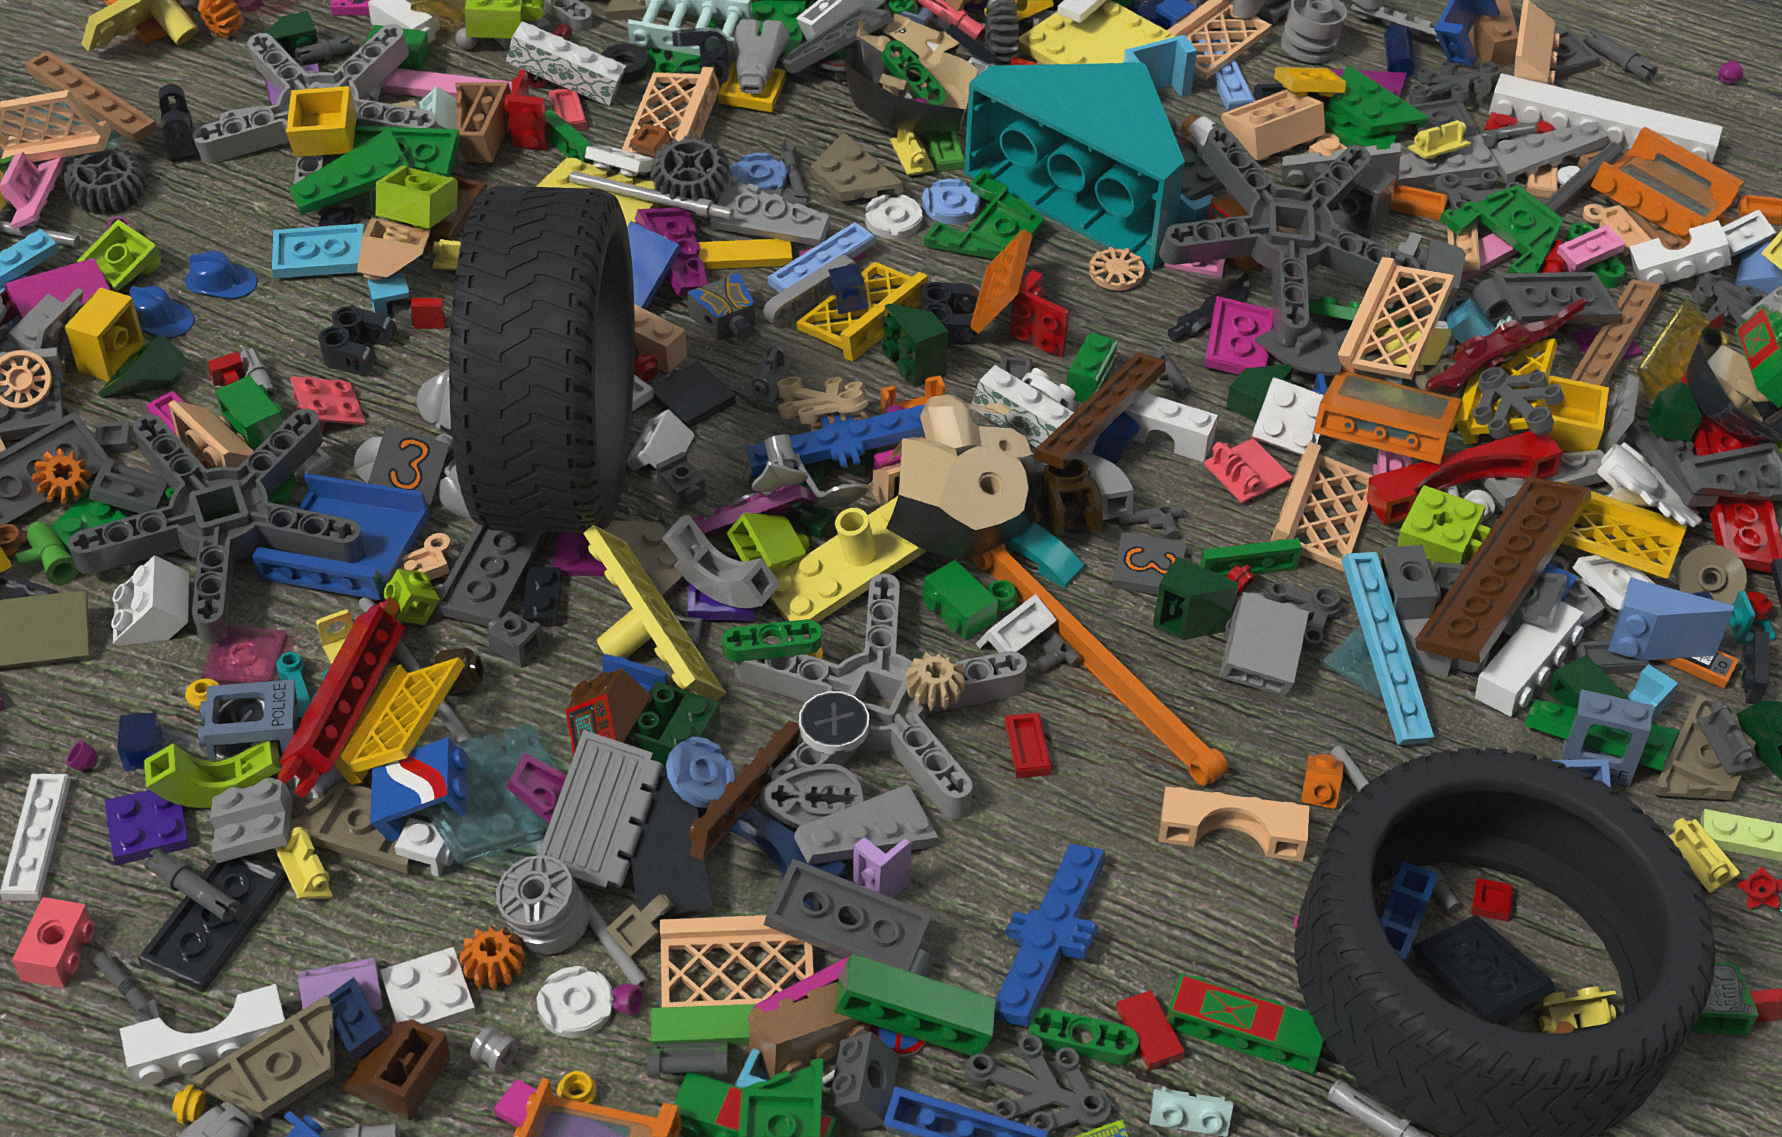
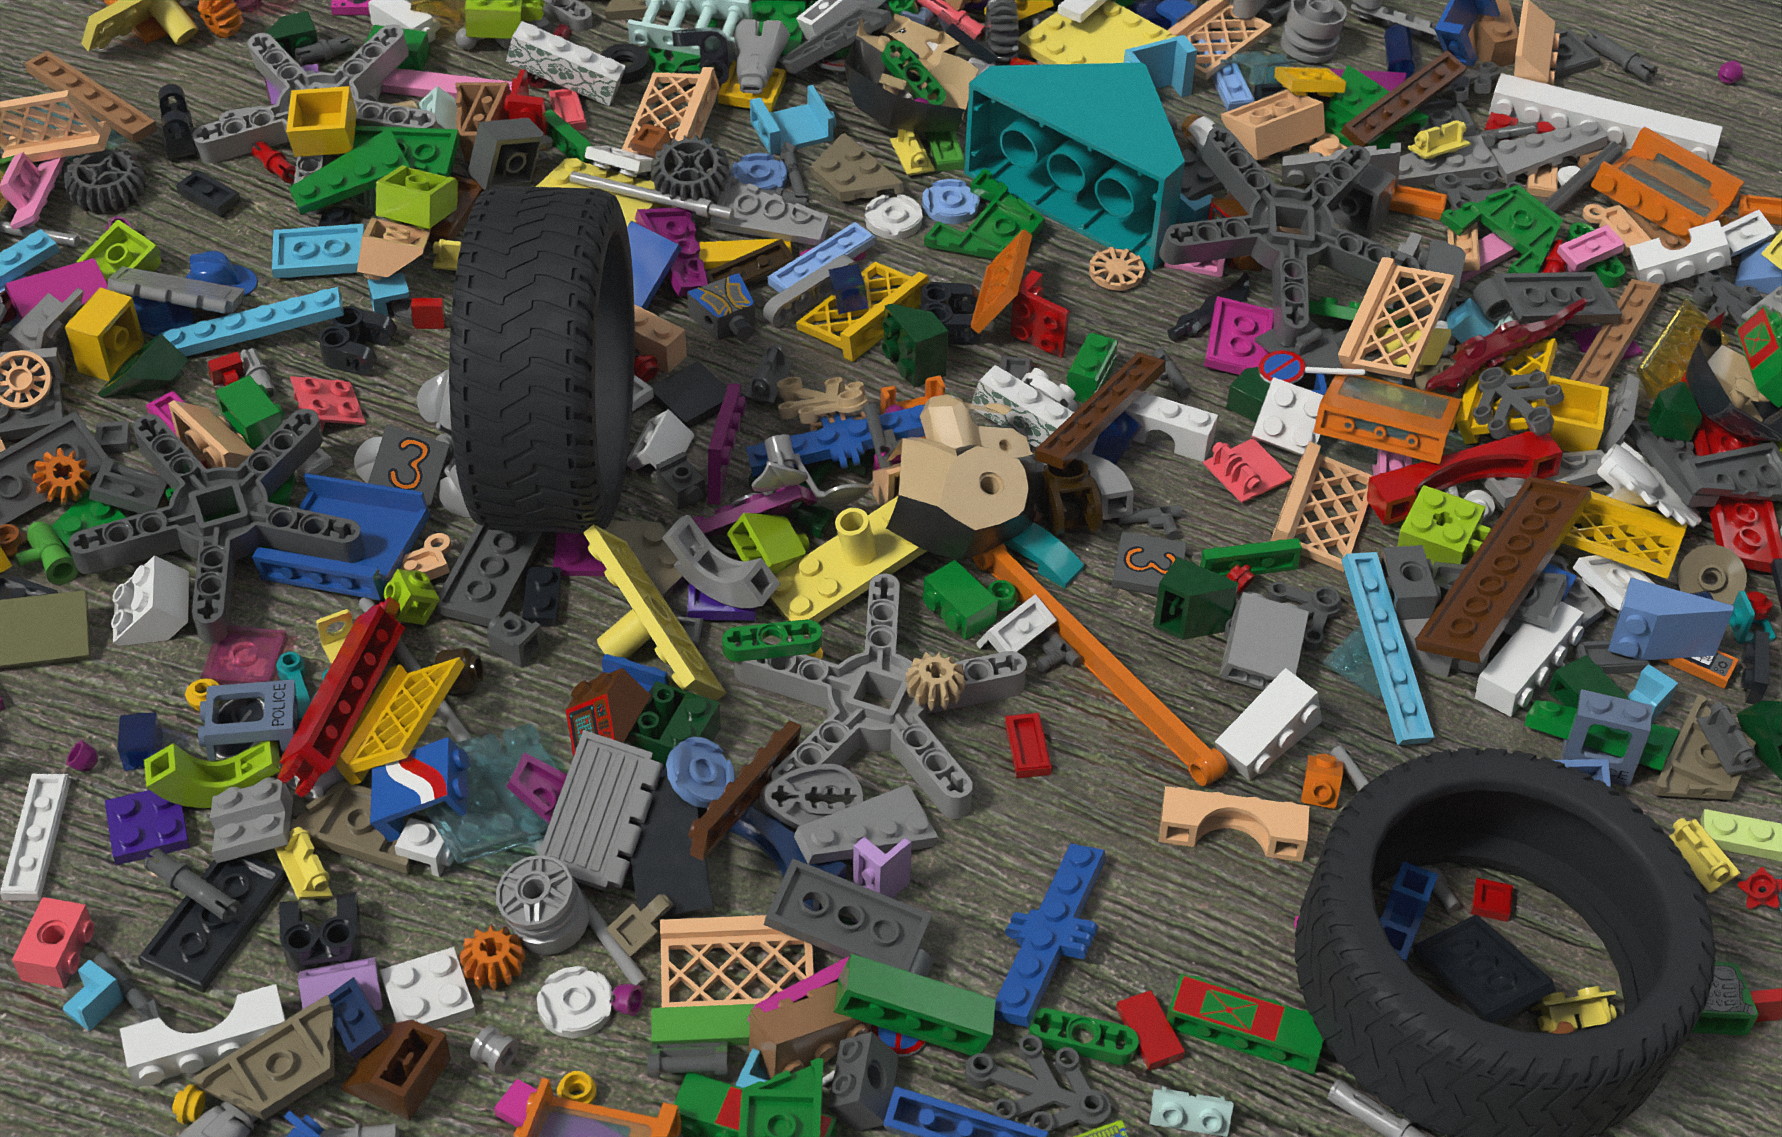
(96, 998): none -> medium azure panel
(176, 290): none -> light grey hinge
(208, 193): none -> black plate
(257, 322): none -> medium azure plate
(274, 161): none -> red pin
(320, 941): none -> black piece
(507, 152): none -> dark grey hinge
(723, 441): none -> magenta wing
(755, 265): none -> dark brown tile
(797, 125): none -> medium azure panel
(834, 722): black tile -> none
(880, 437): none -> dark grey hose
(1261, 65): none -> clear light blue hinge
(1270, 725): none -> white wedge
(1291, 367): none -> piece
(1403, 100): none -> reddish brown plate

